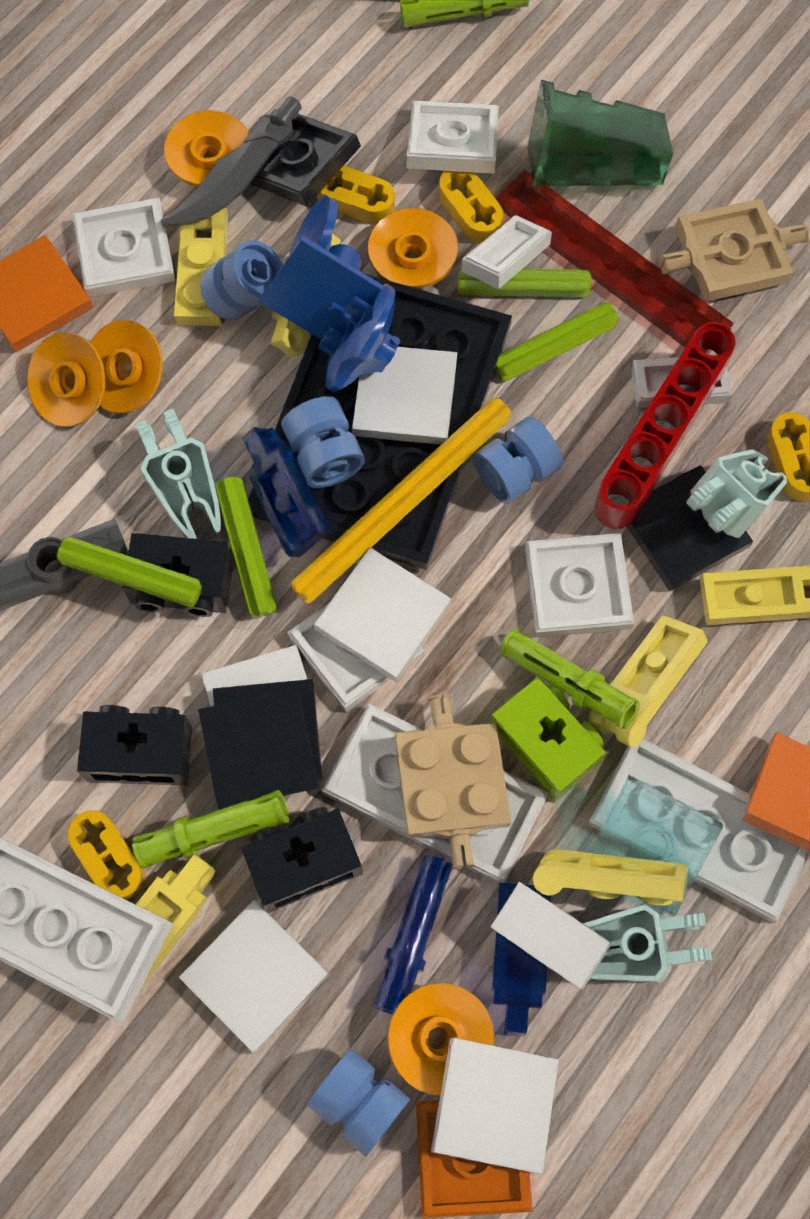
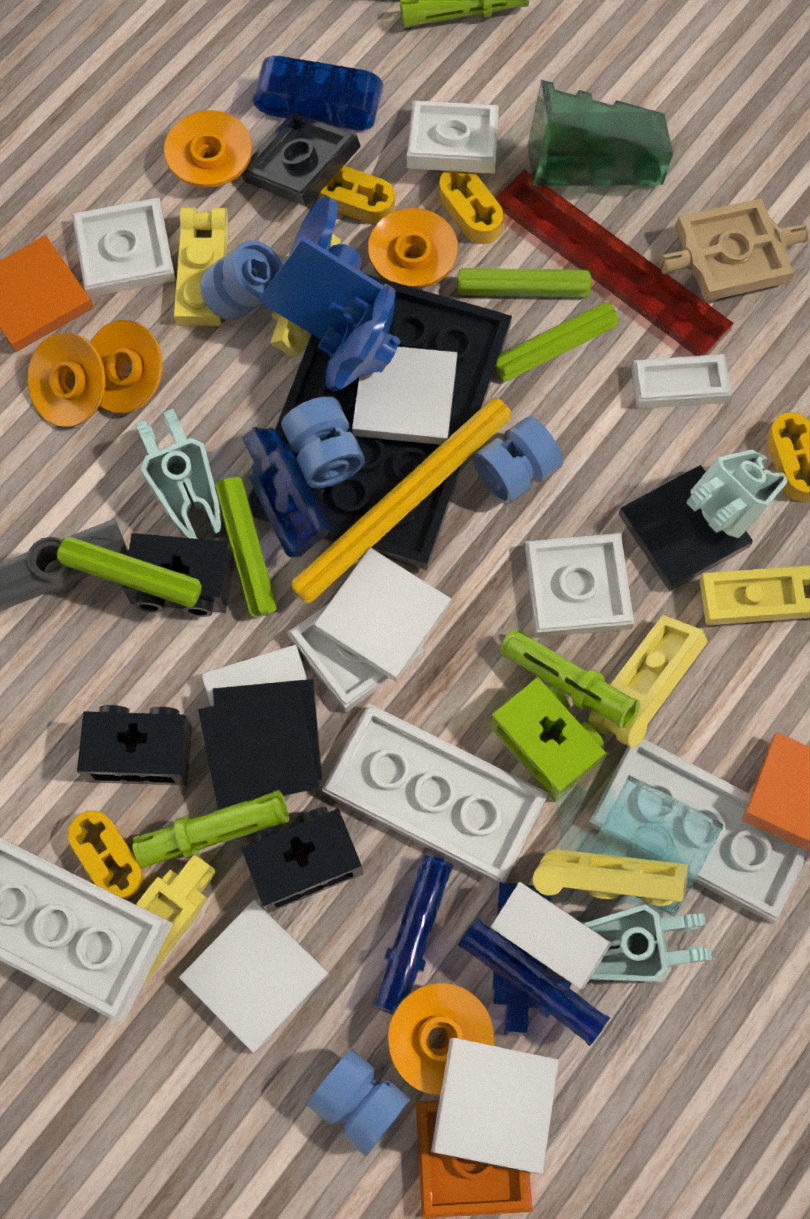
(237, 169): dark grey sword -> none
(319, 91): none -> clear blue beam
(451, 781): tan plate -> none
(506, 251): white tile -> none
(534, 982): none -> clear blue pin
(669, 405): red beam -> none

